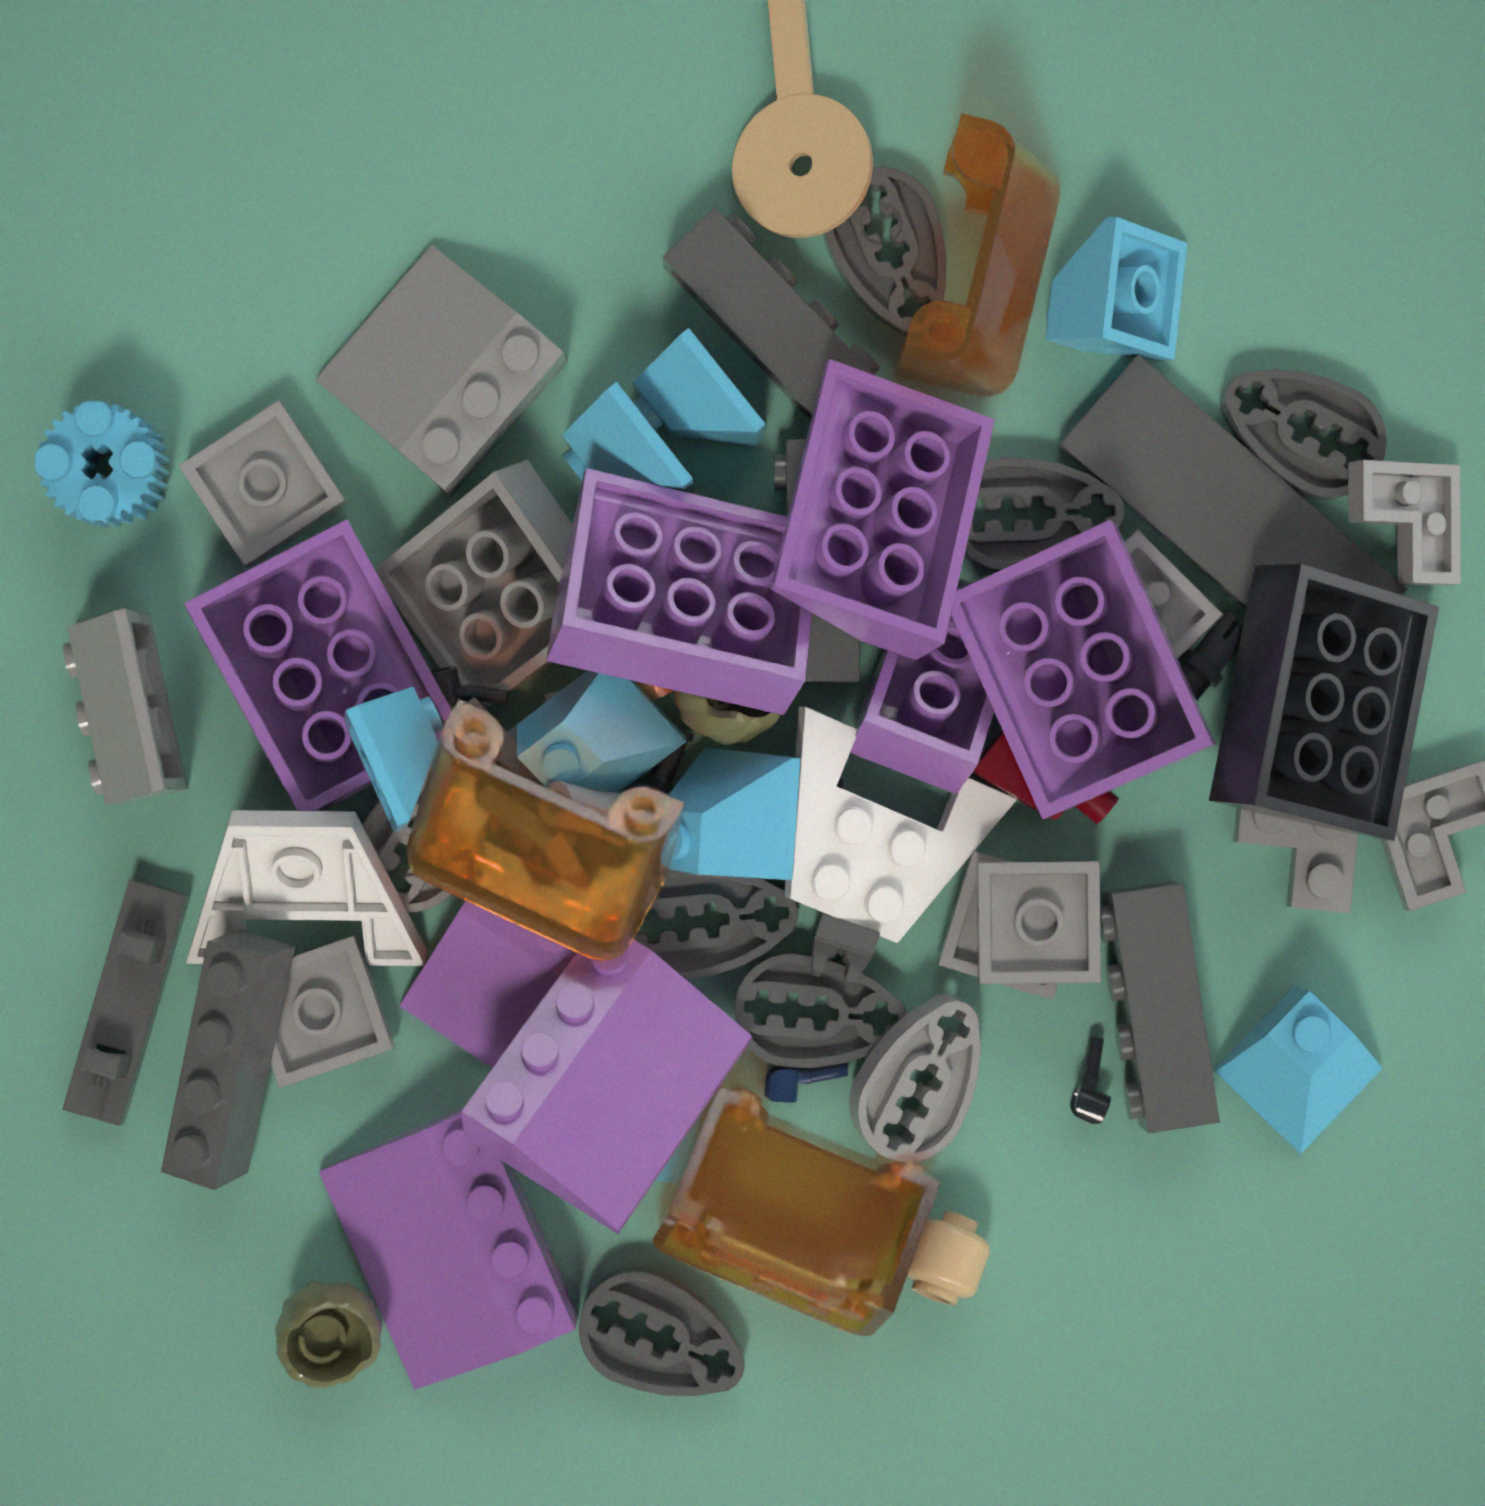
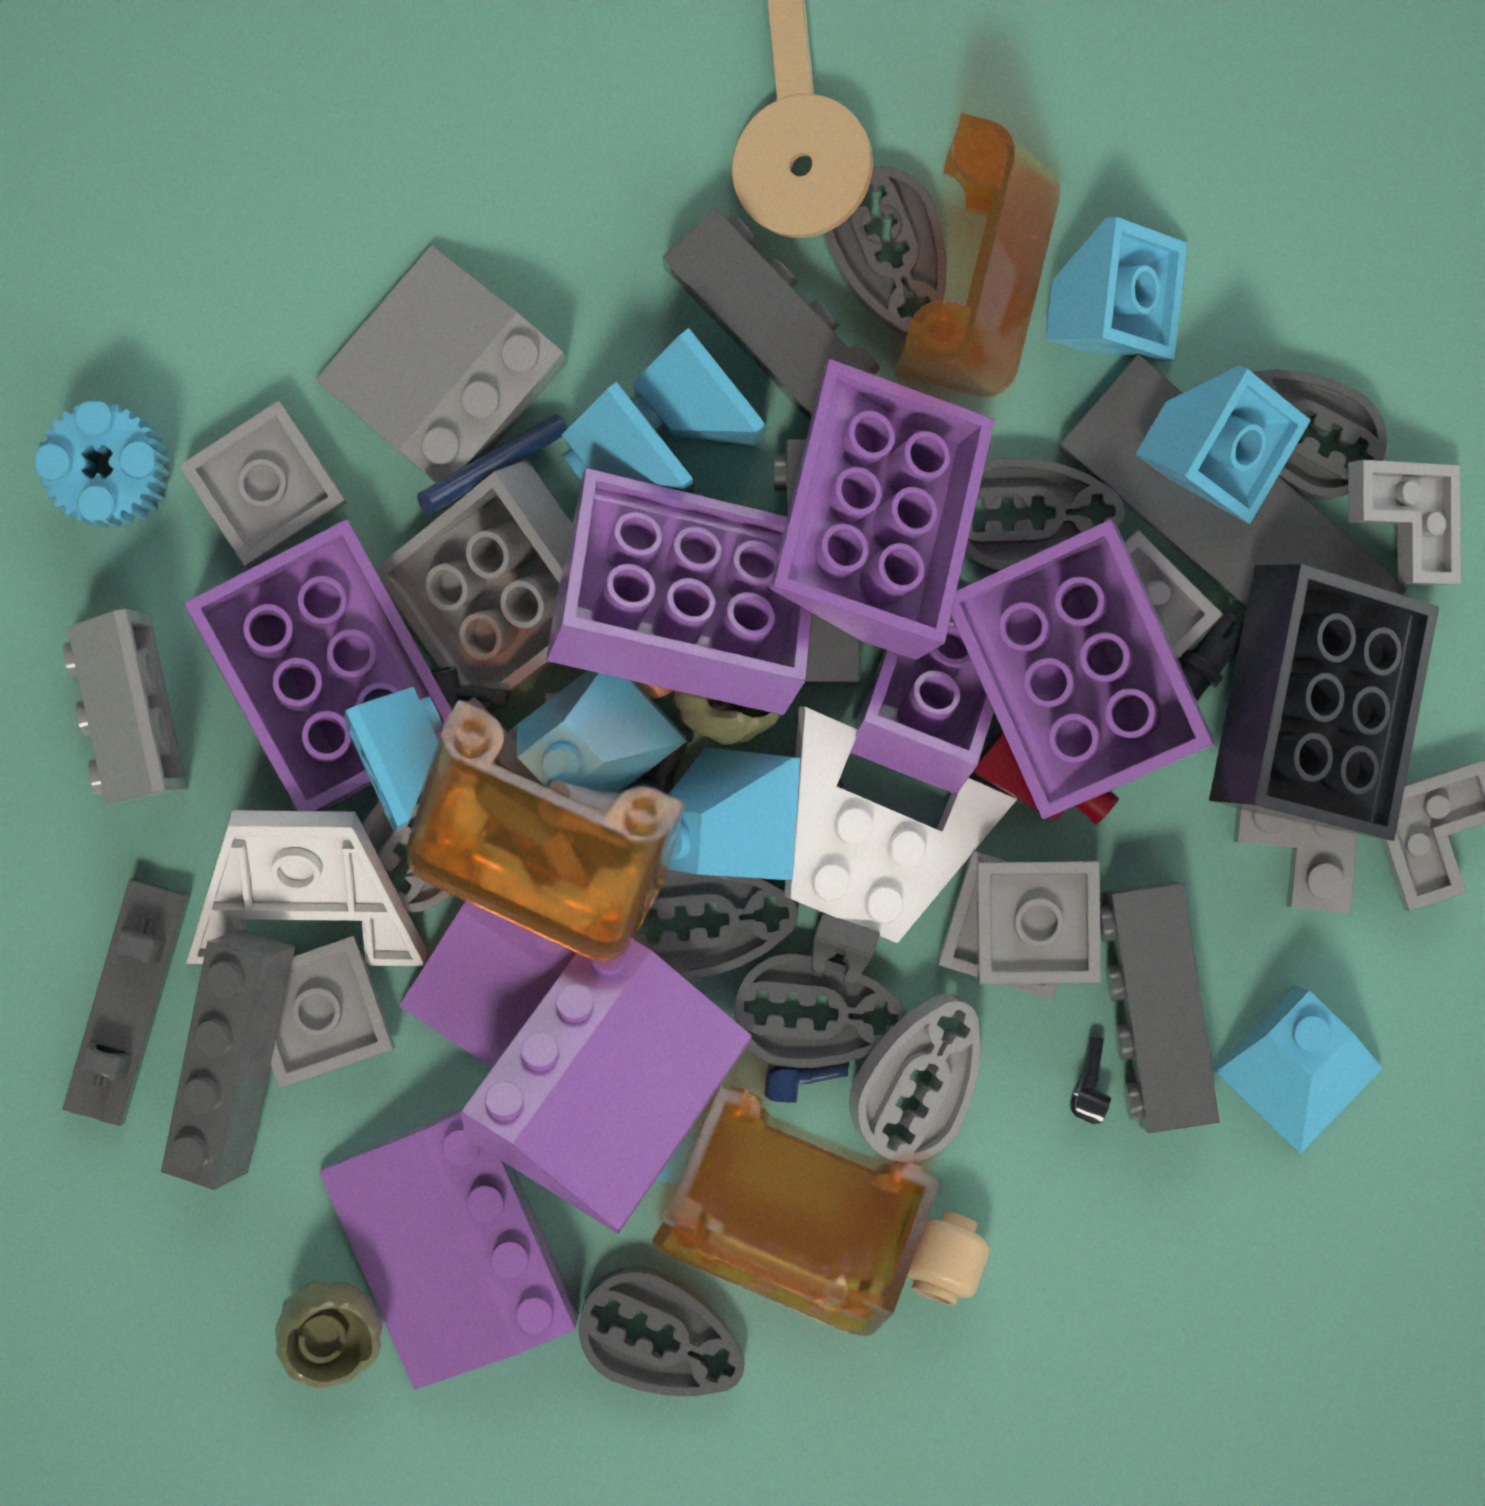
(505, 455): none -> dark blue bar
(1225, 440): none -> medium azure slope

